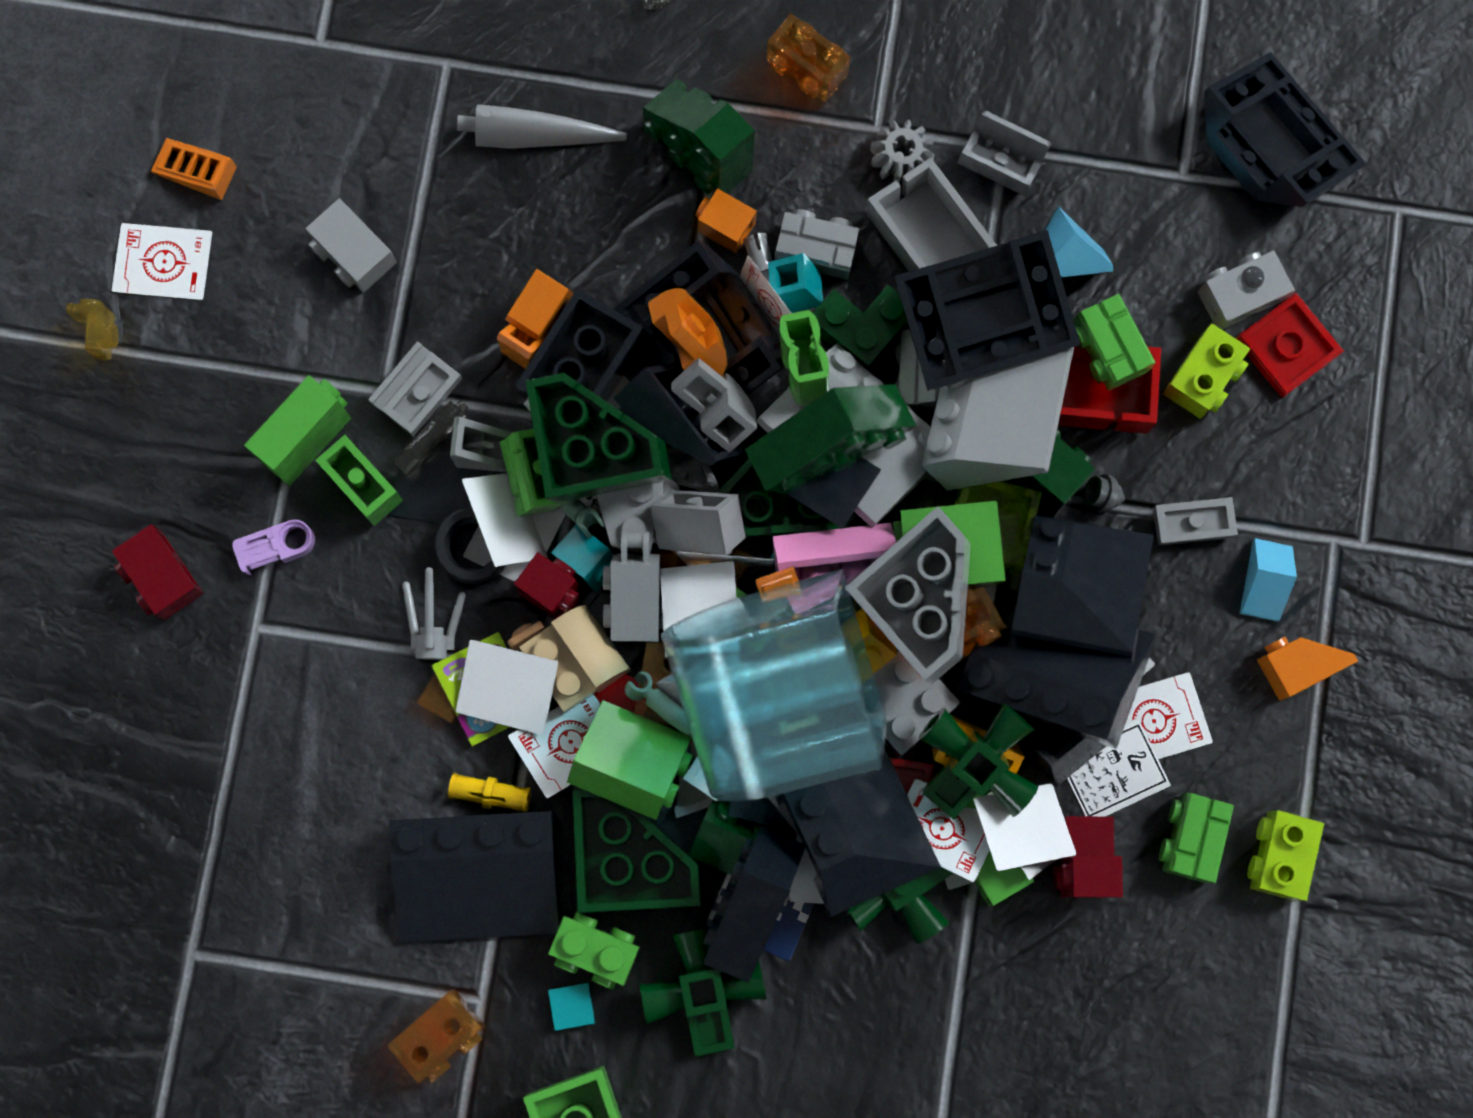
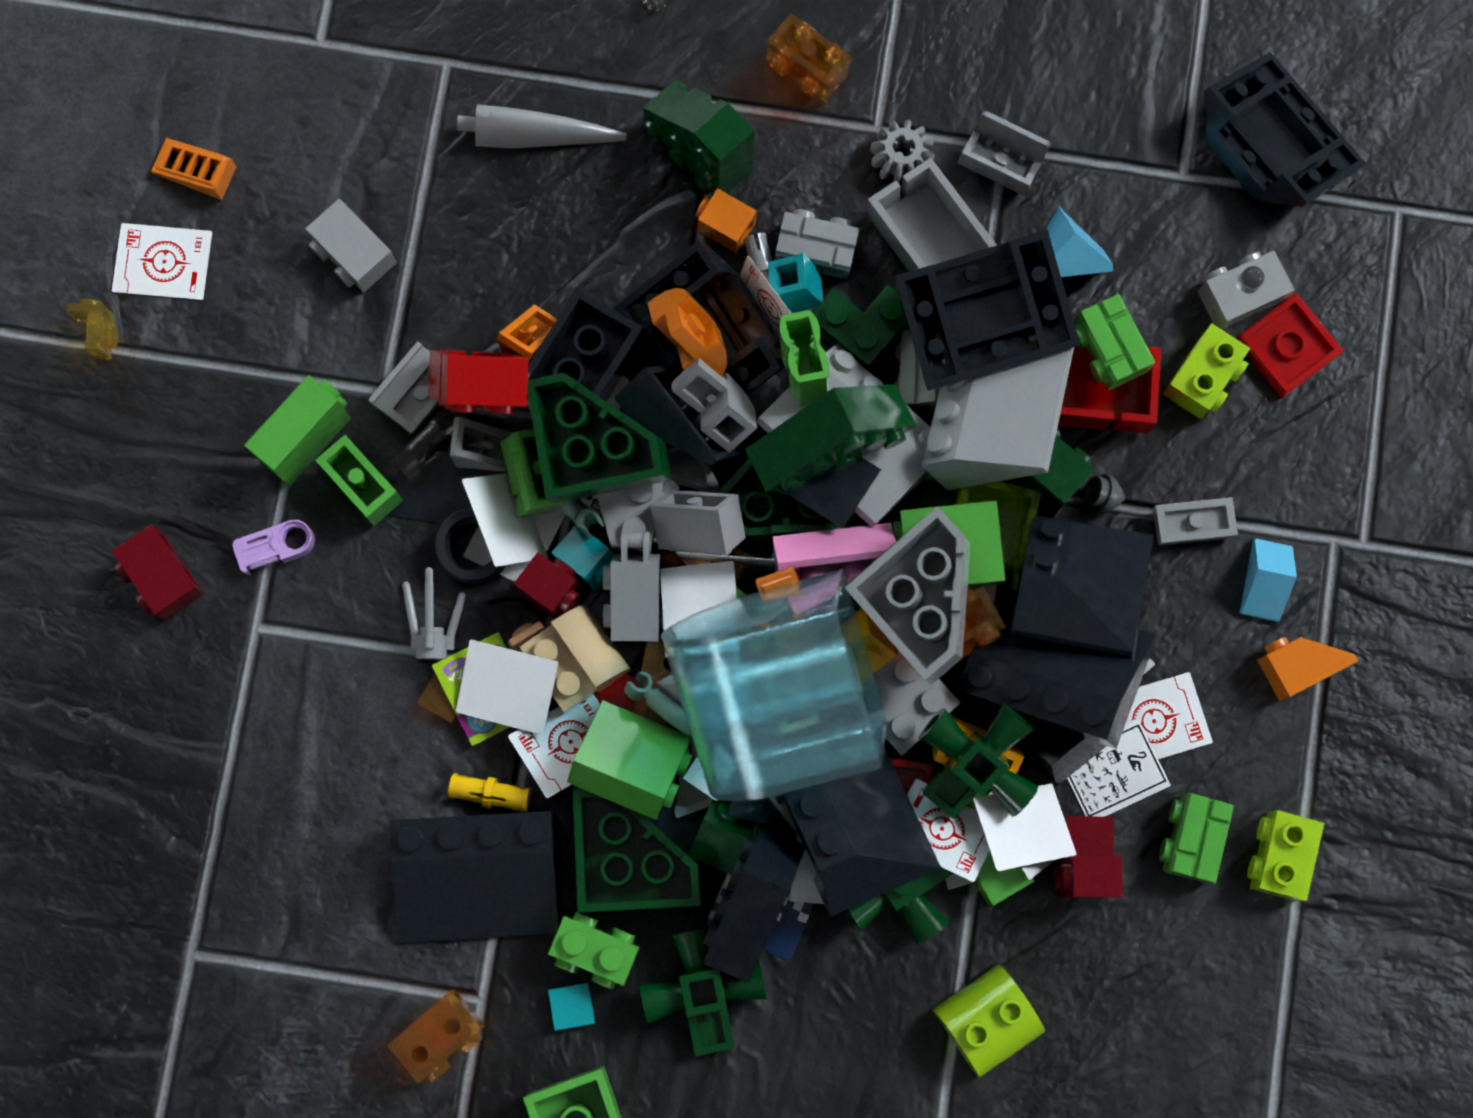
(484, 380): none -> red piece
(539, 305): orange slope -> none
(989, 1020): none -> lime brick

